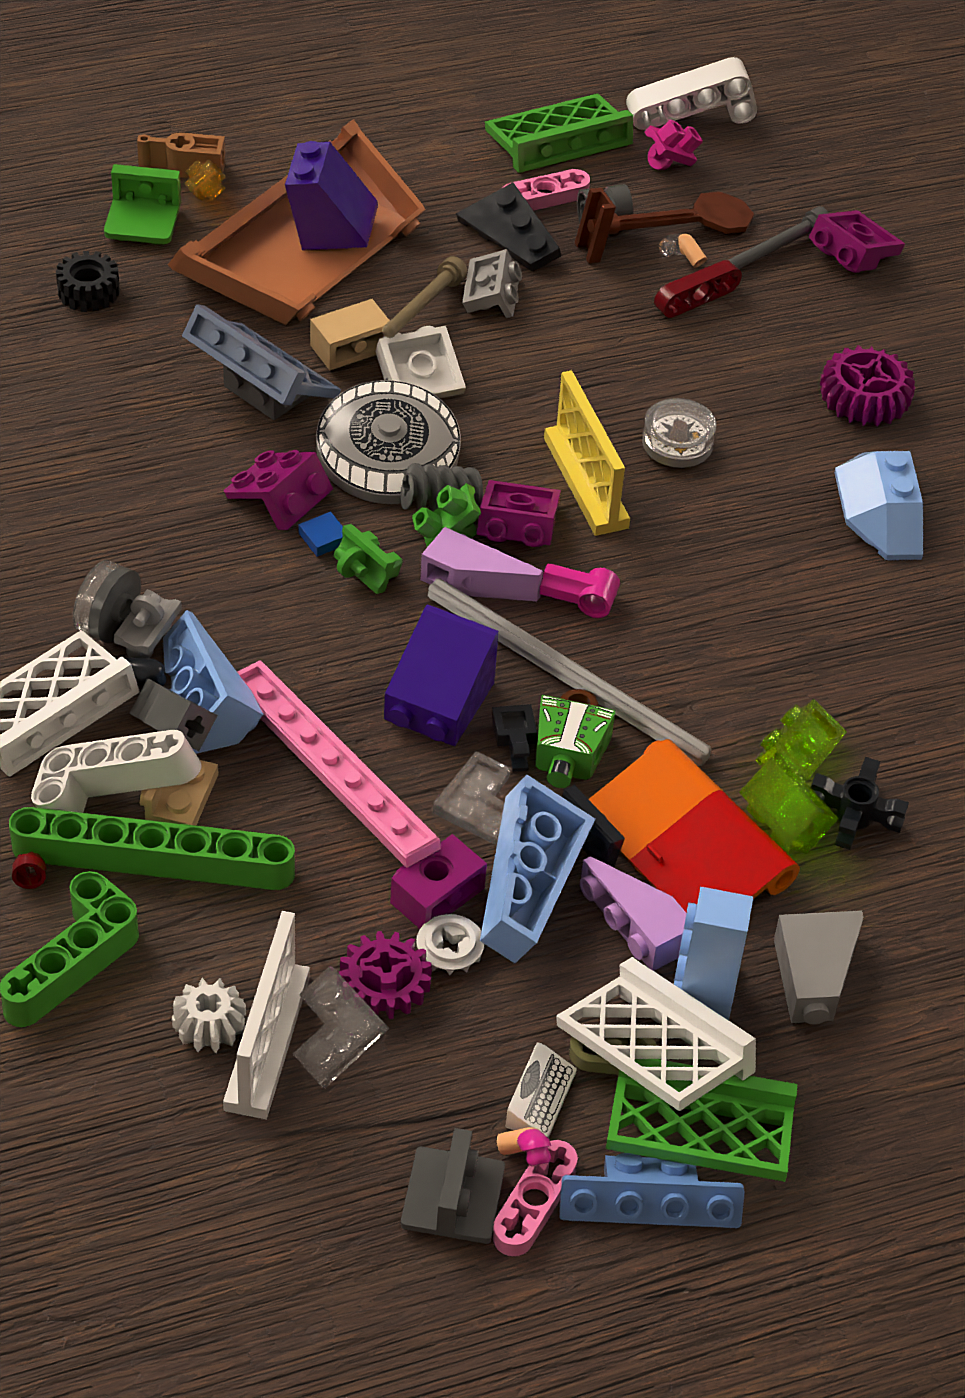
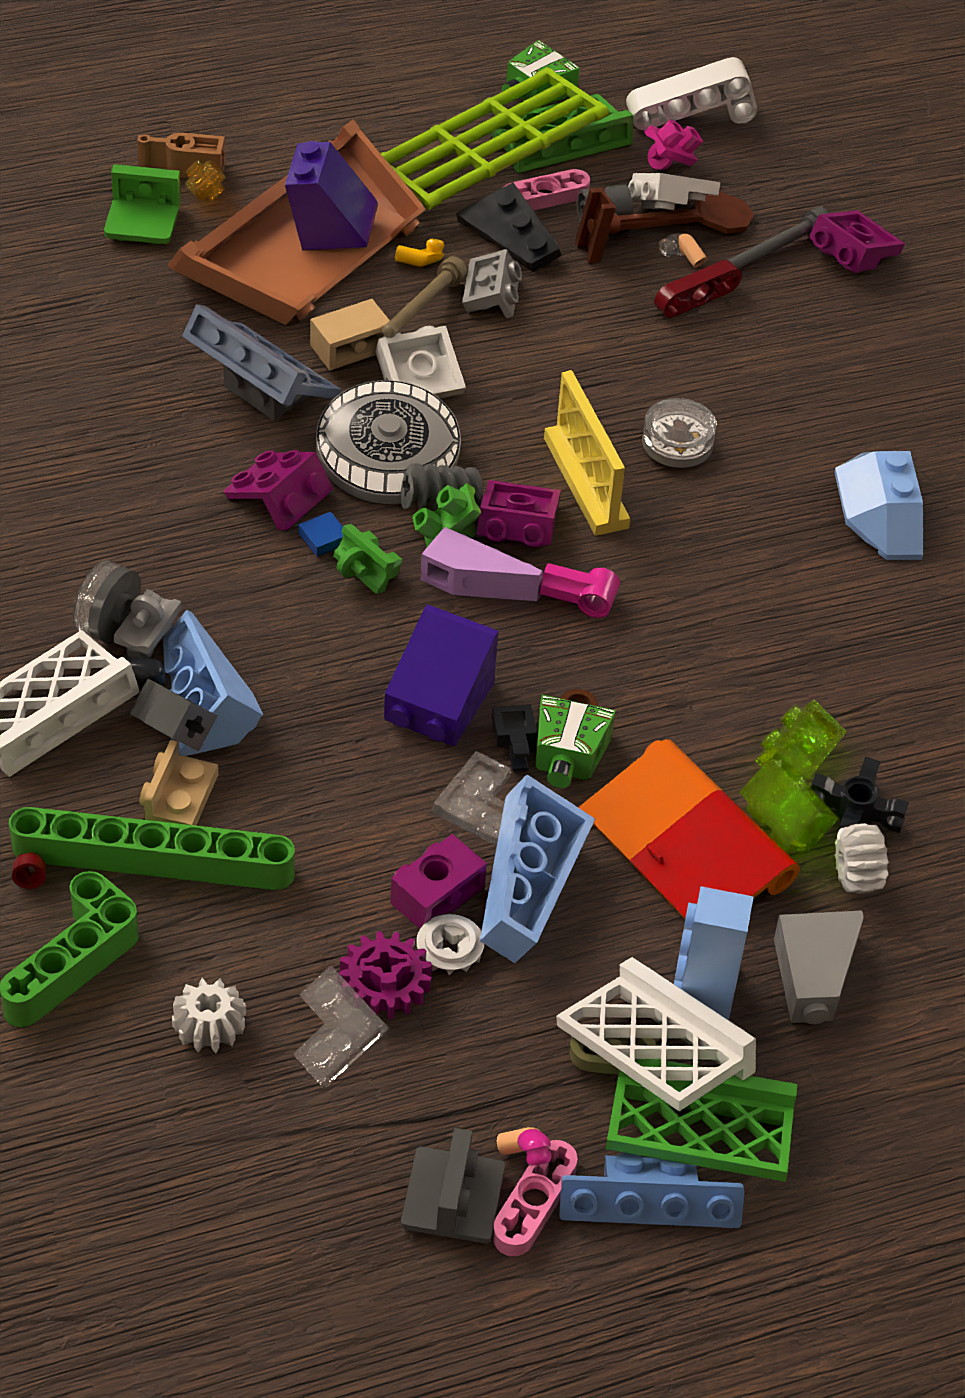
(102, 277): black tyre -> none
(113, 767): white beam -> none
(268, 1027): white fence -> none
(339, 768): bright pink tile -> none
(421, 258): none -> yellow arm
(503, 116): none -> lime door
(535, 59): none -> bright green torso
(540, 1091): slope -> none
(569, 671): light grey axle -> none
(603, 838): black plate -> none
(641, 914): lavender slope -> none
(665, 190): none -> white plate
(861, 858): none -> white gear
(867, 385): magenta gear -> none

